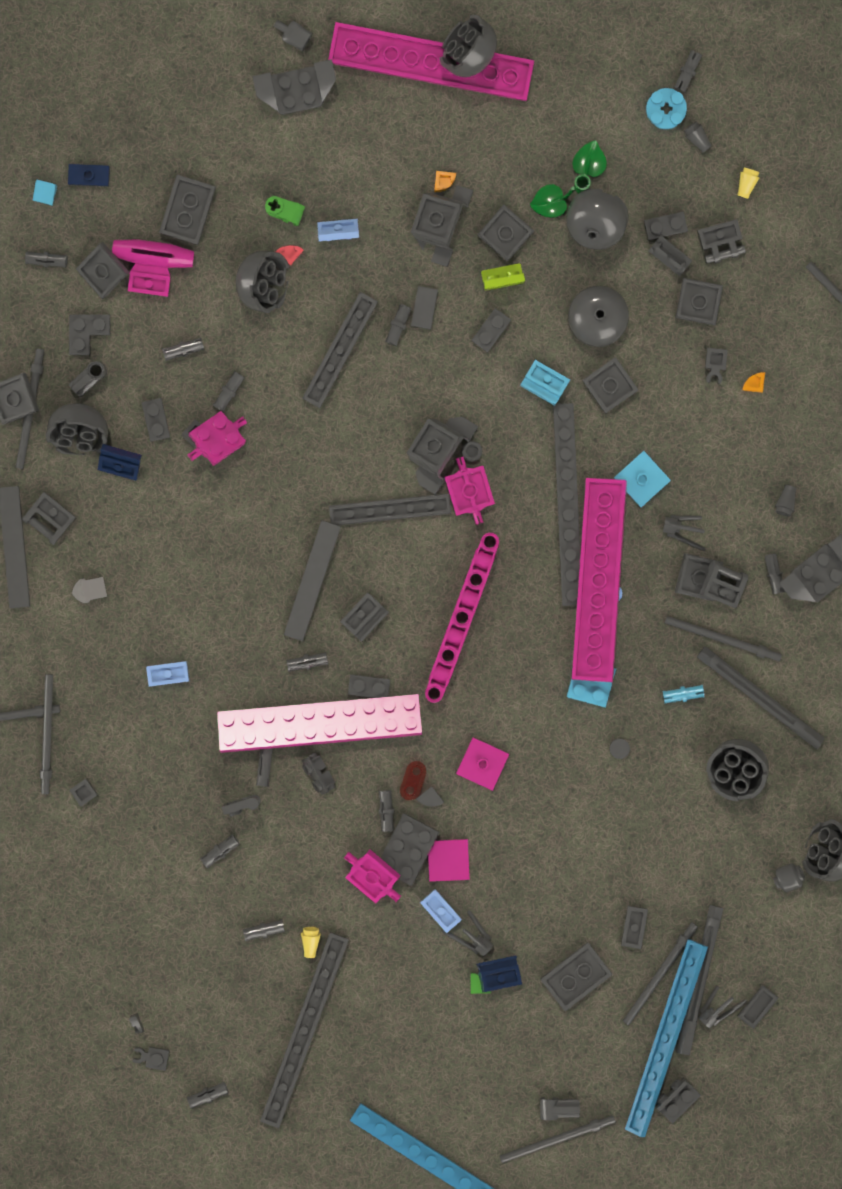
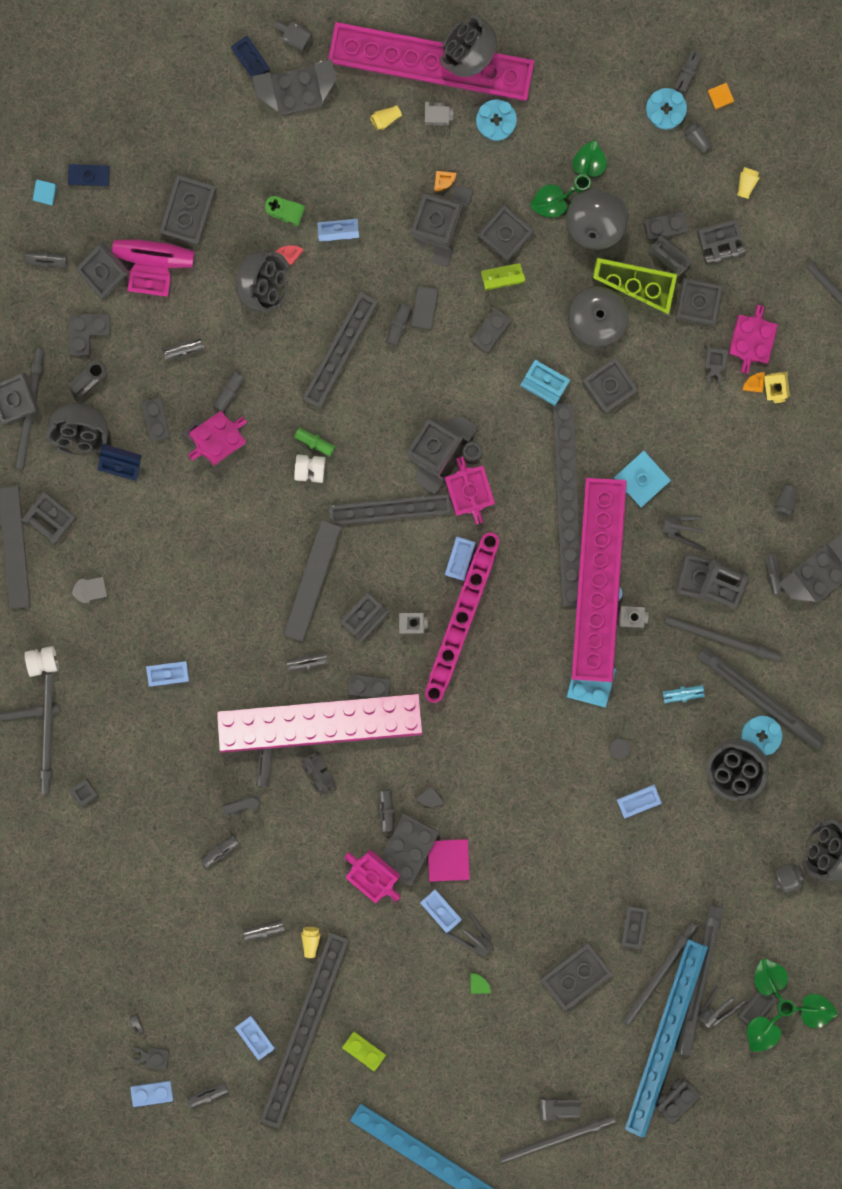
(41, 661): none -> white wheel
(151, 1093): none -> light blue plate
(250, 57): none -> dark blue plate
(255, 1037): none -> light blue plate
(309, 468): none -> white wheel
(314, 442): none -> bright green pin
(364, 1051): none -> lime plate
(385, 117): none -> light yellow cone
(404, 625): none -> light grey brick
(413, 780): clear red plate -> none
(438, 114): none -> light grey brick
(460, 558): none -> light blue plate
(482, 763): dark pink plate -> none
(487, 112): none -> medium azure plate
(499, 974): dark blue plate -> none
(625, 616): none -> light grey brick
(639, 801): none -> light blue plate
(642, 283): none -> lime wedge
(720, 96): none -> light orange tile
(752, 339): none -> dark pink plate
(768, 979): none -> green plant
(770, 382): none -> light yellow brick
(771, 728): none -> medium azure plate

